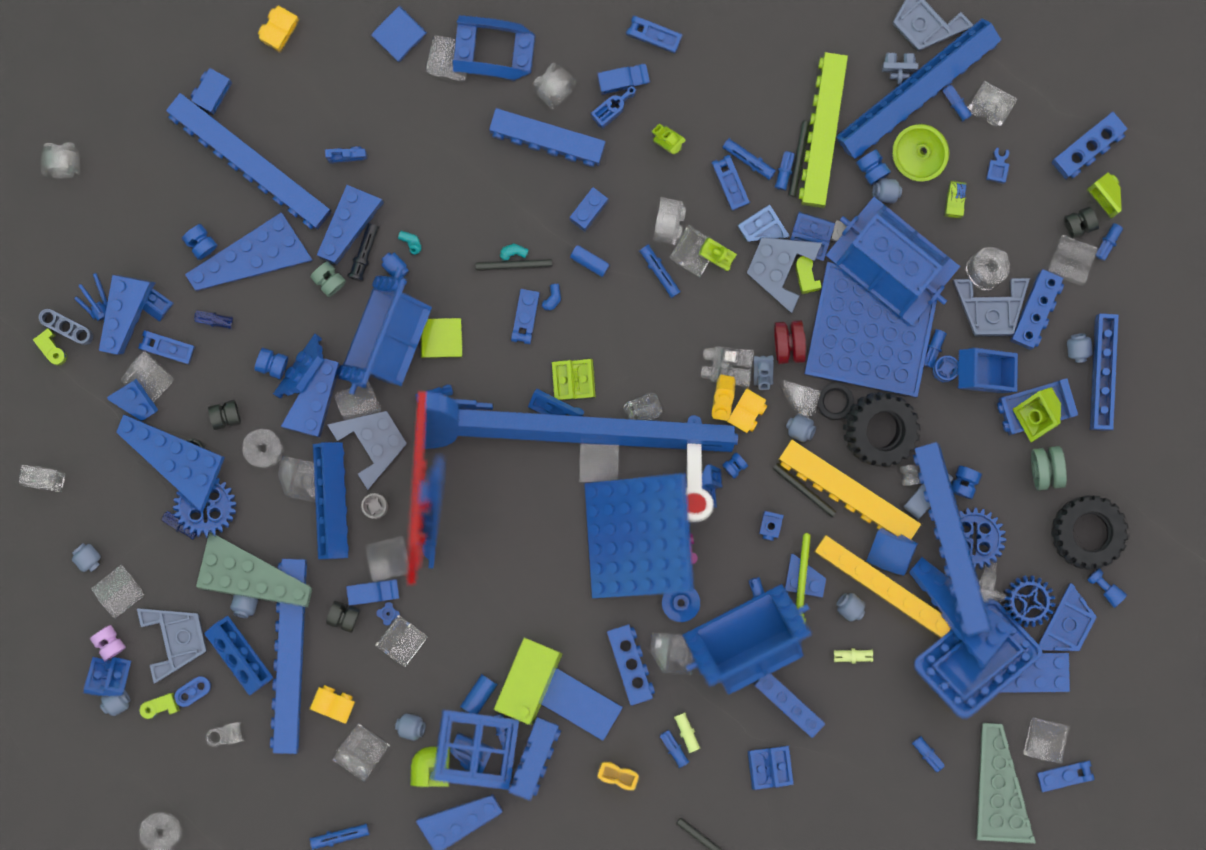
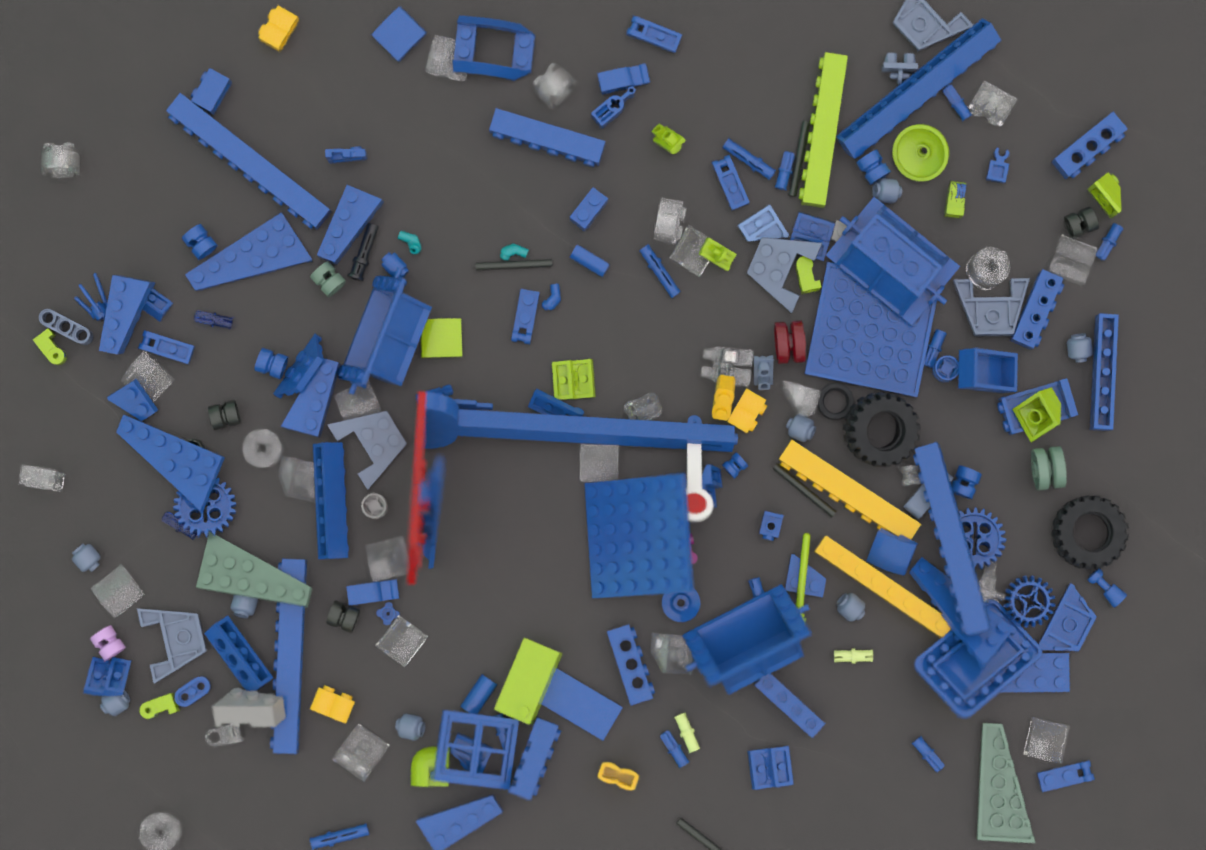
(249, 707): none -> light grey wedge

